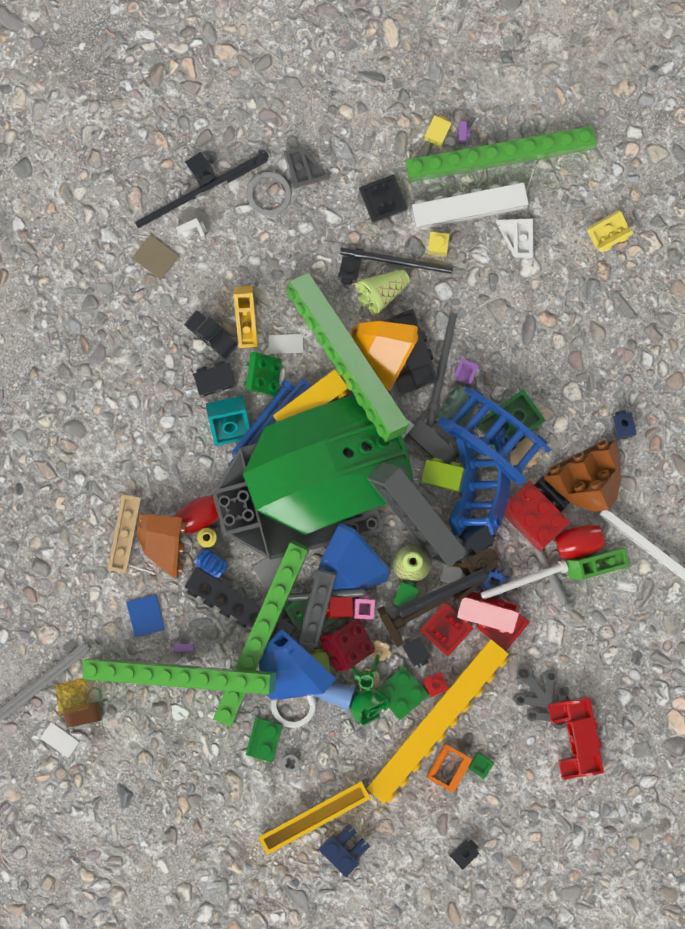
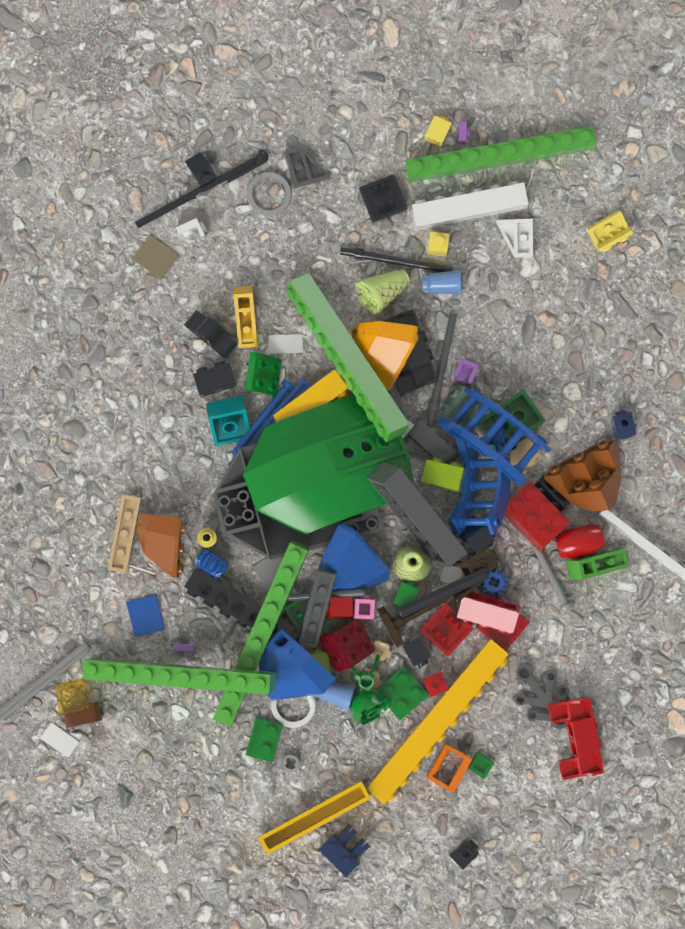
(198, 514): red piece -> none
(349, 270): black bracket -> none
(443, 282): none -> medium blue plant
(560, 567): white bar -> none

